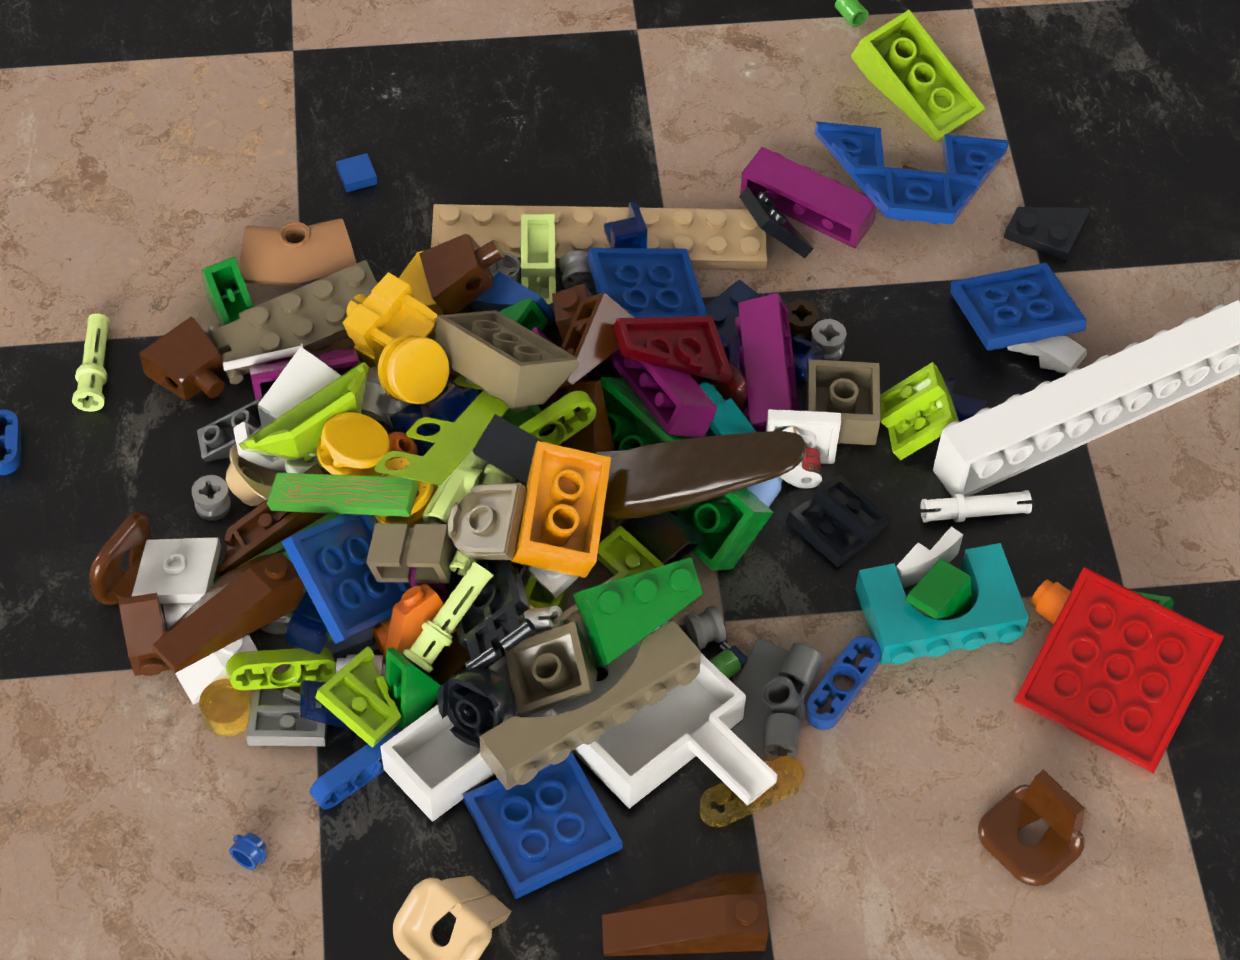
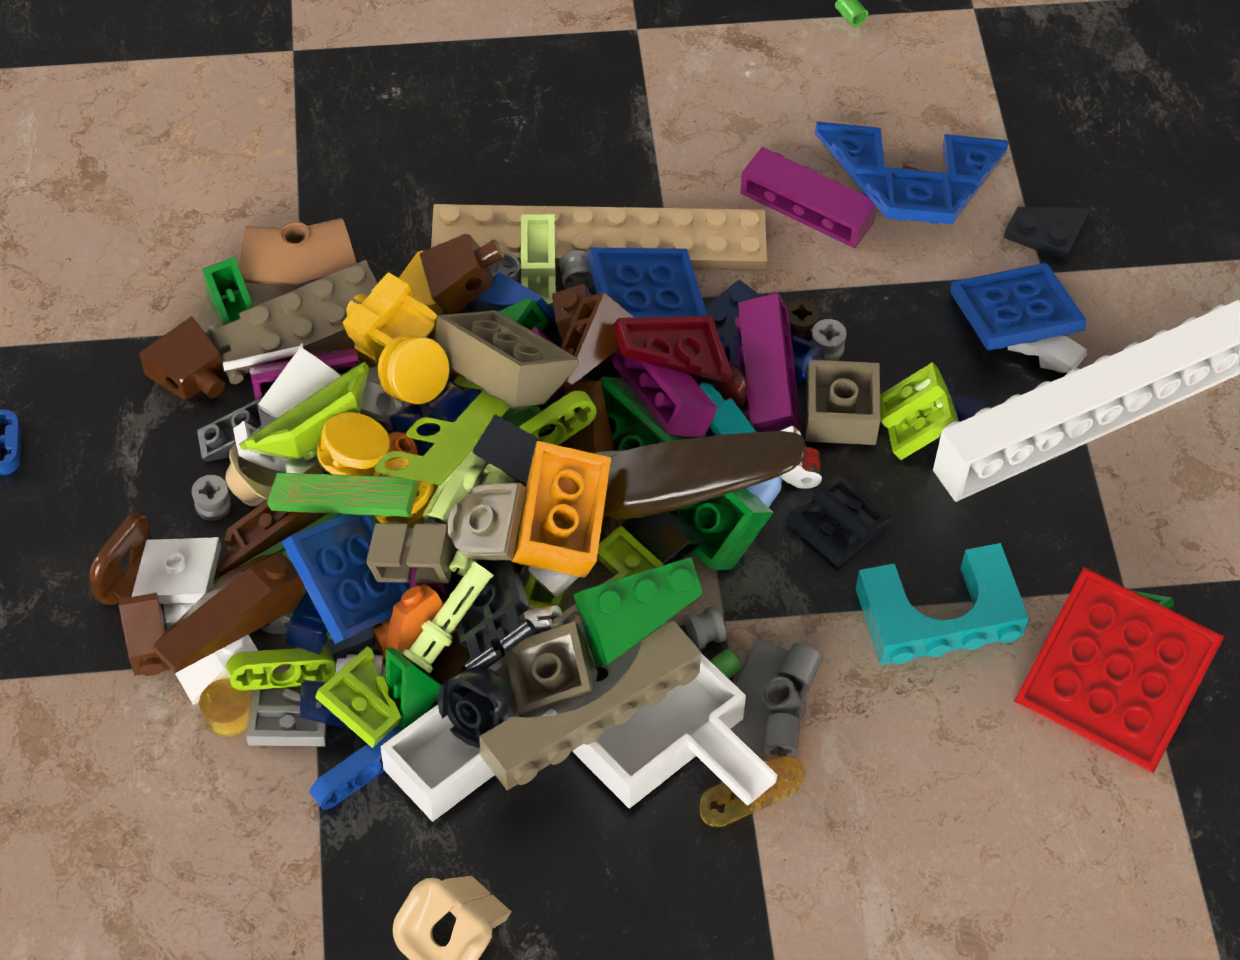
(96, 333): yellowish green pin -> none
(248, 850): blue plate -> none
(356, 172): blue tile -> none
(543, 826): blue plate -> none
(627, 232): clear blue panel -> none
(702, 917): reddish brown wedge -> none
(738, 653): dark blue piece -> none
(774, 221): black wing -> none
(818, 429): white plate -> none
(843, 698): blue beam -> none
(916, 76): lime slope -> none
(921, 559): white slope -> none
(942, 591): green slope -> none
(975, 506): white pin -> none
(1022, 806): reddish brown piece -> none
(1050, 599): orange brick -> none

